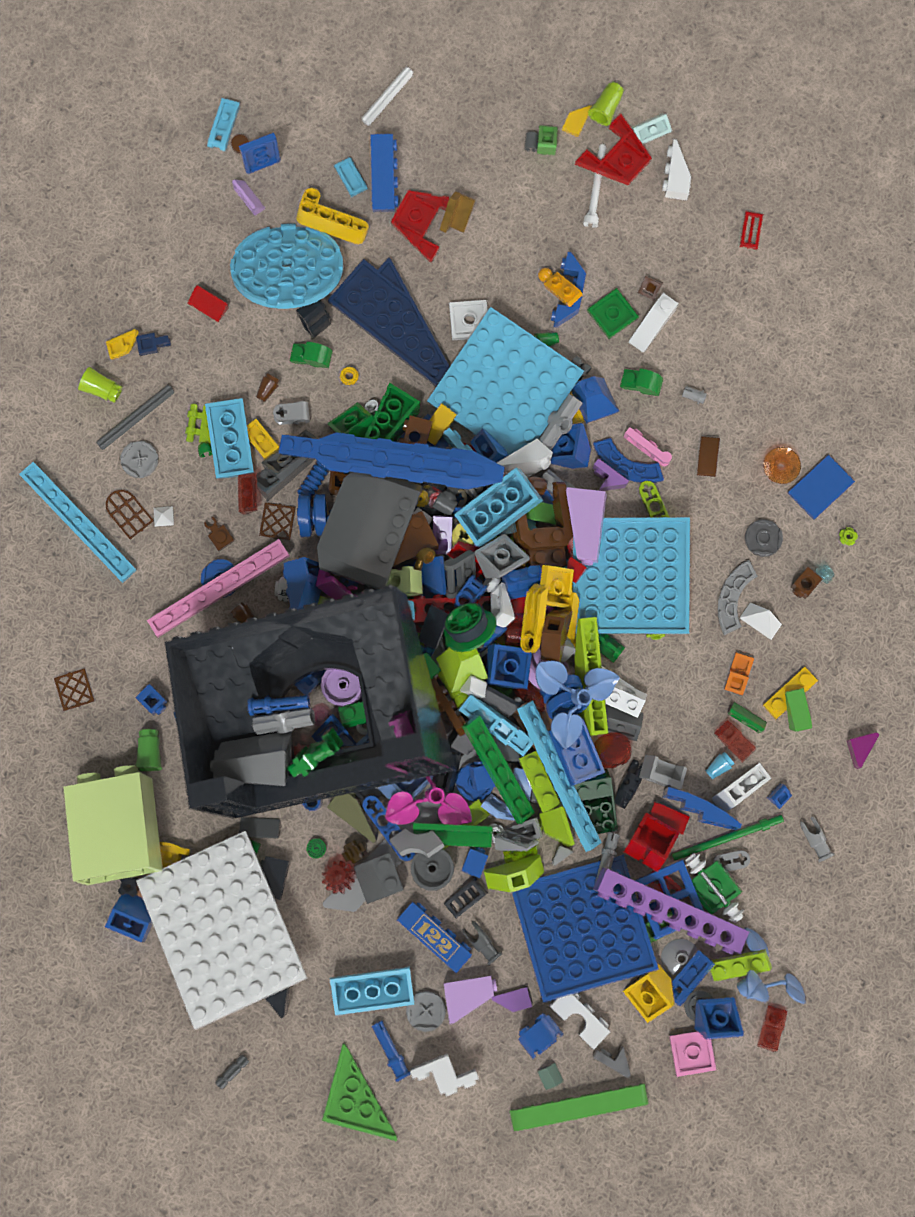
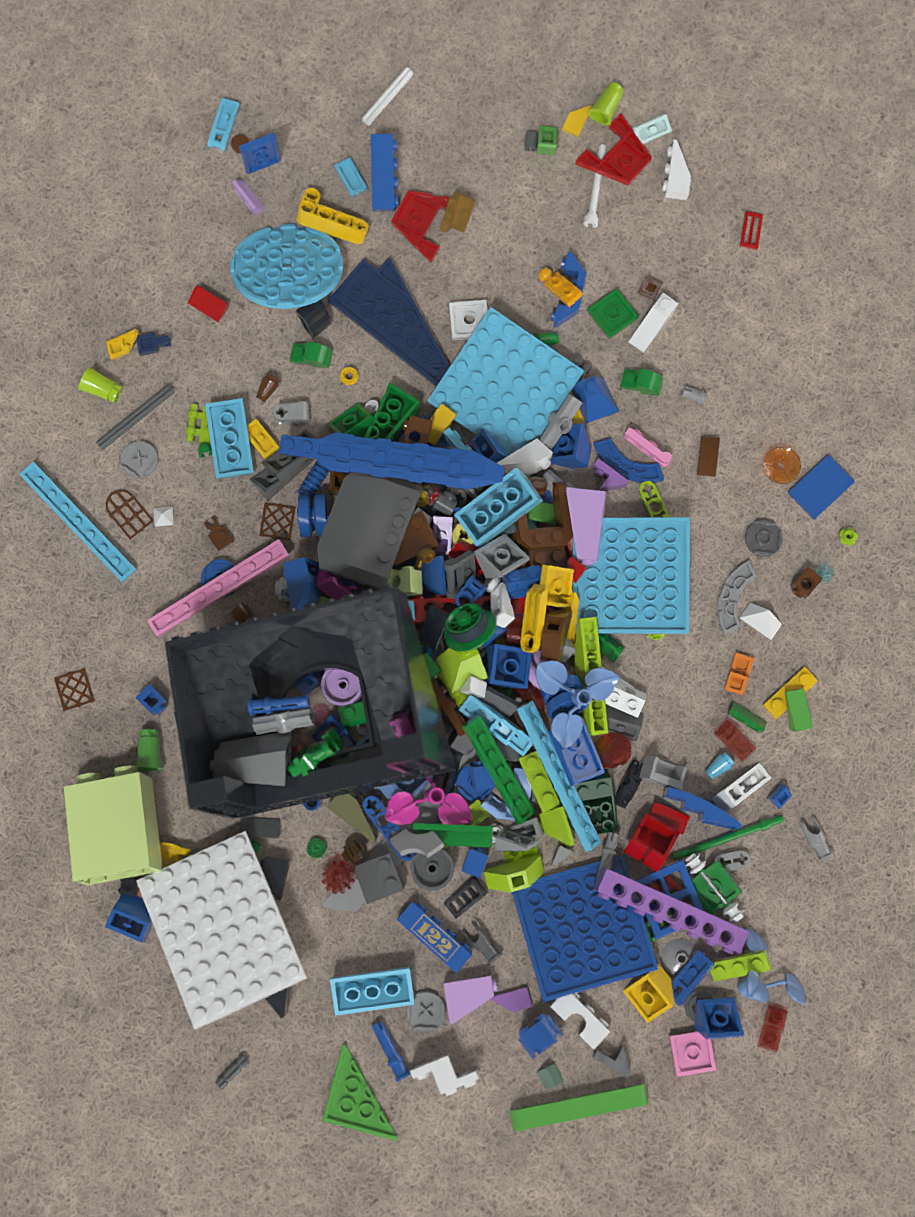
(247, 493): clear red slope -> none
(860, 748): magenta slope -> none

